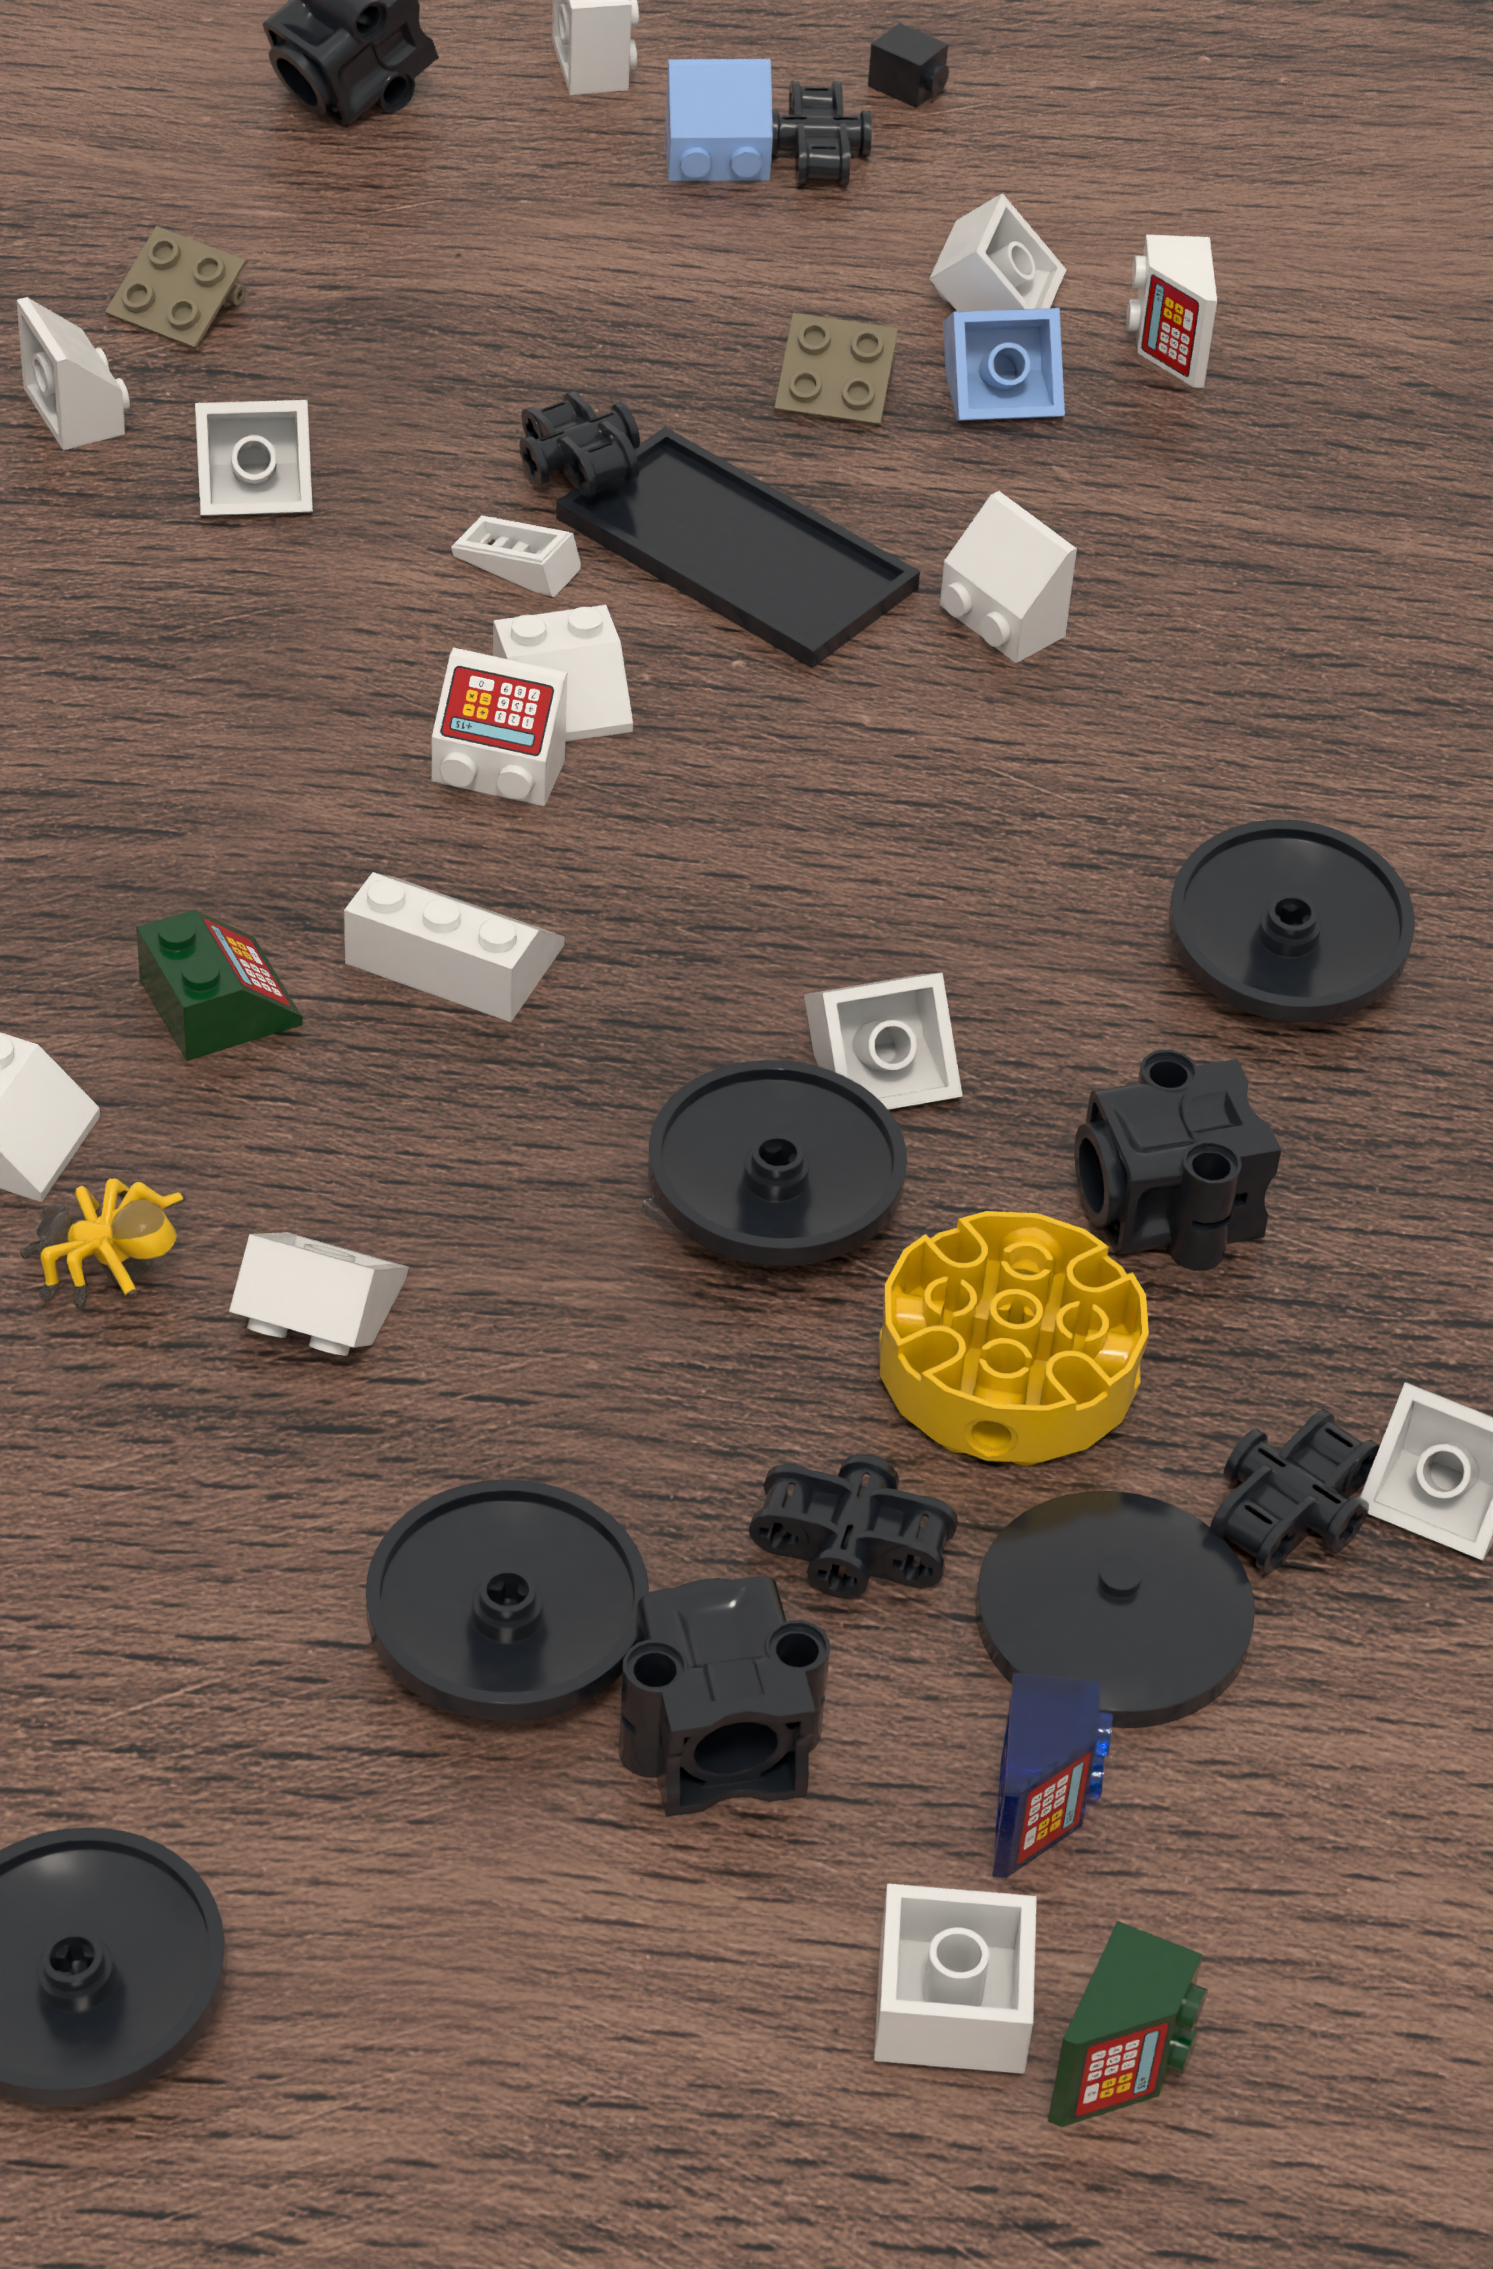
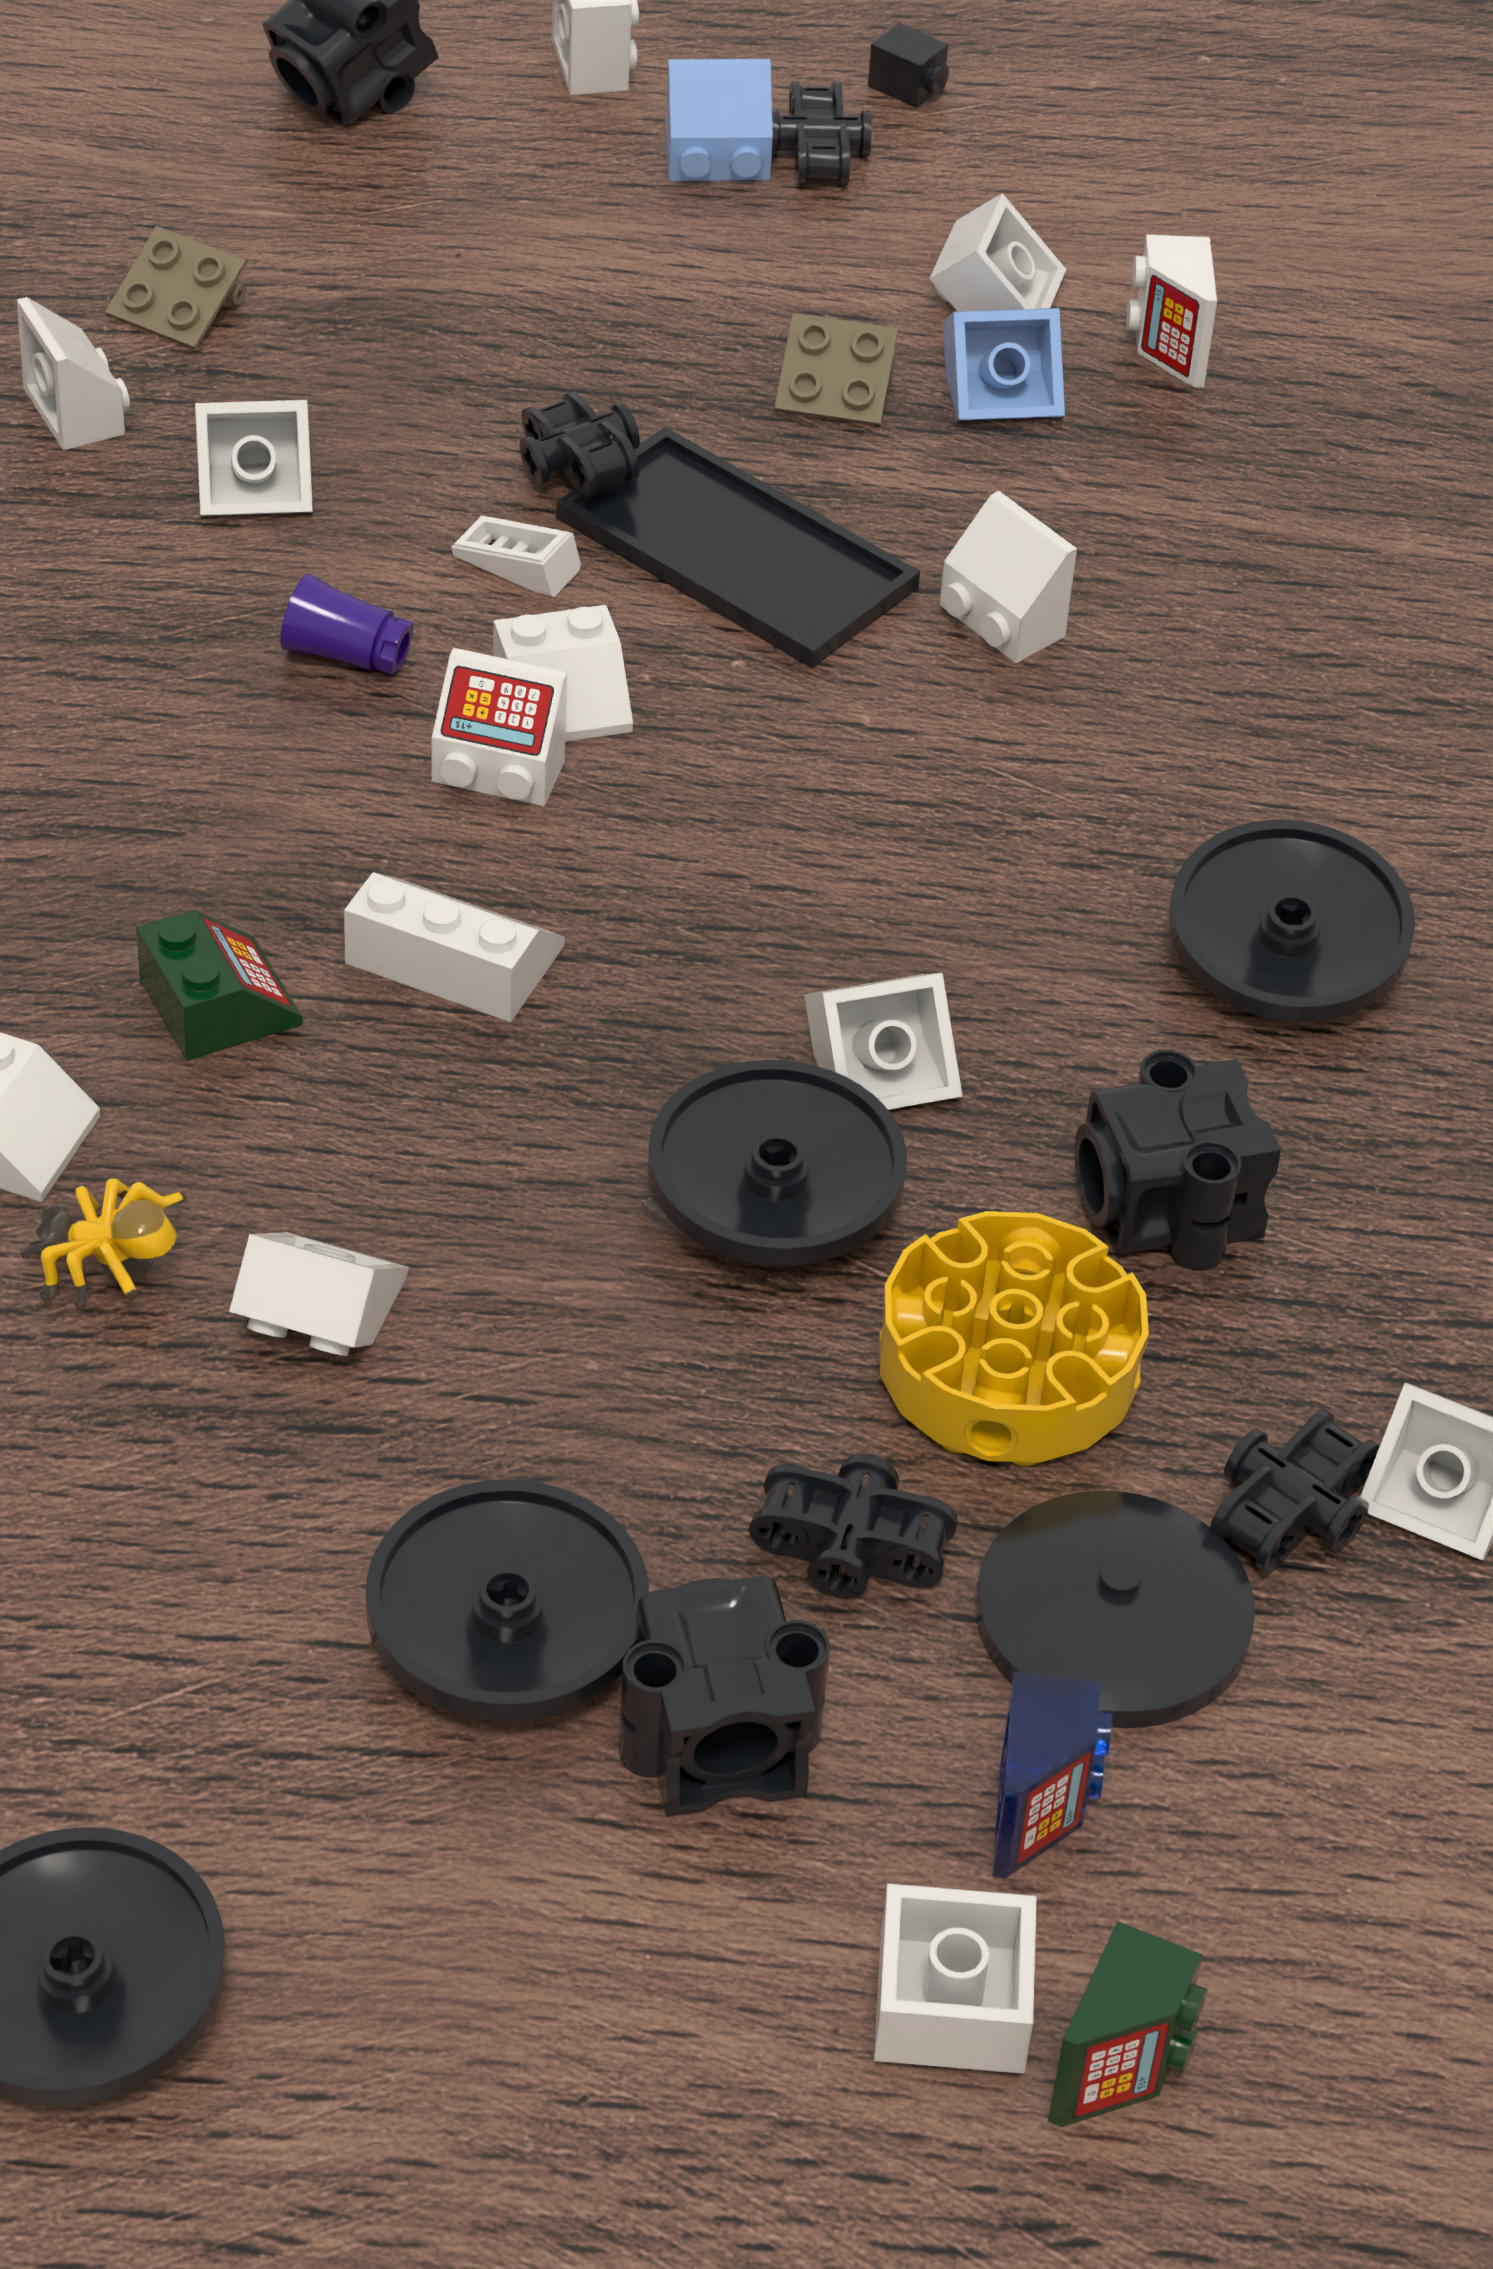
(344, 628): none -> dark purple plant

